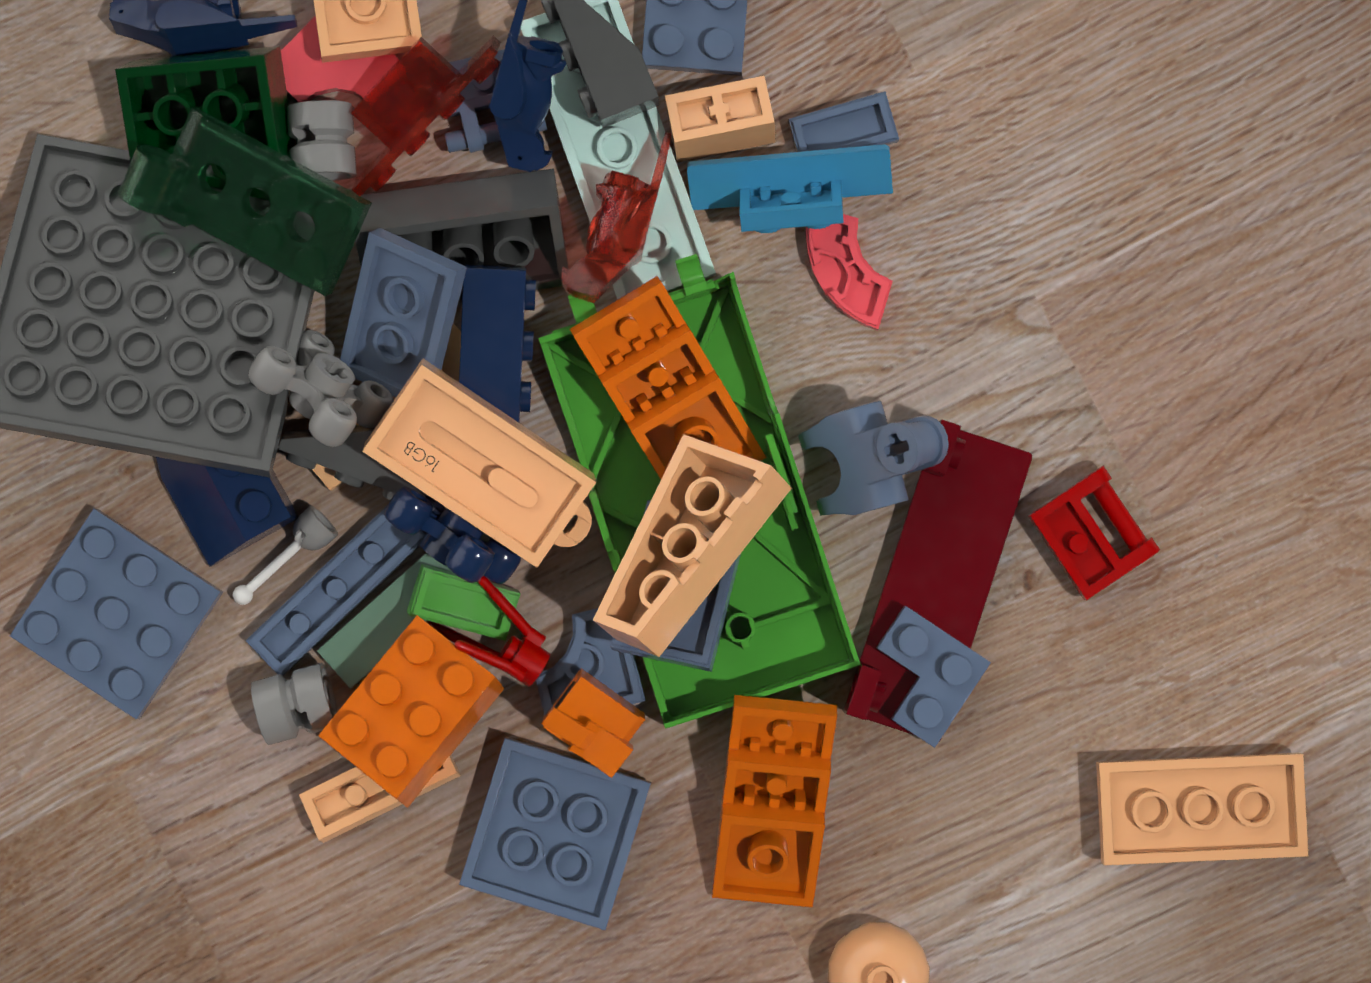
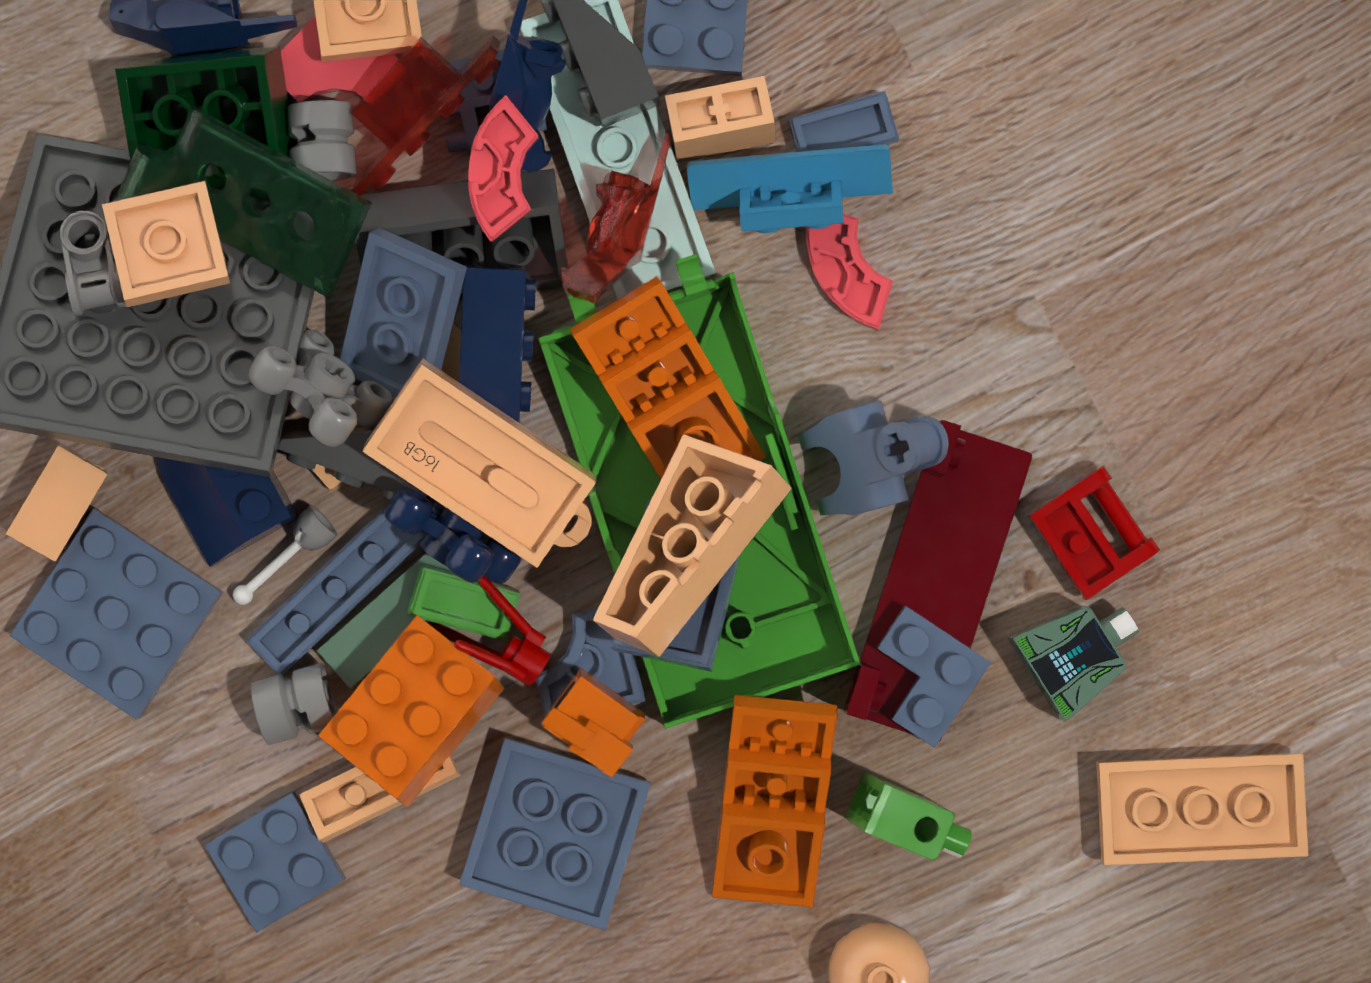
(57, 502): none -> light nougat hinge
(89, 272): none -> light grey piece
(165, 244): none -> light nougat bracket
(275, 862): none -> sand blue plate
(497, 167): none -> coral tile
(893, 812): none -> bright green torso
(1074, 655): none -> torso

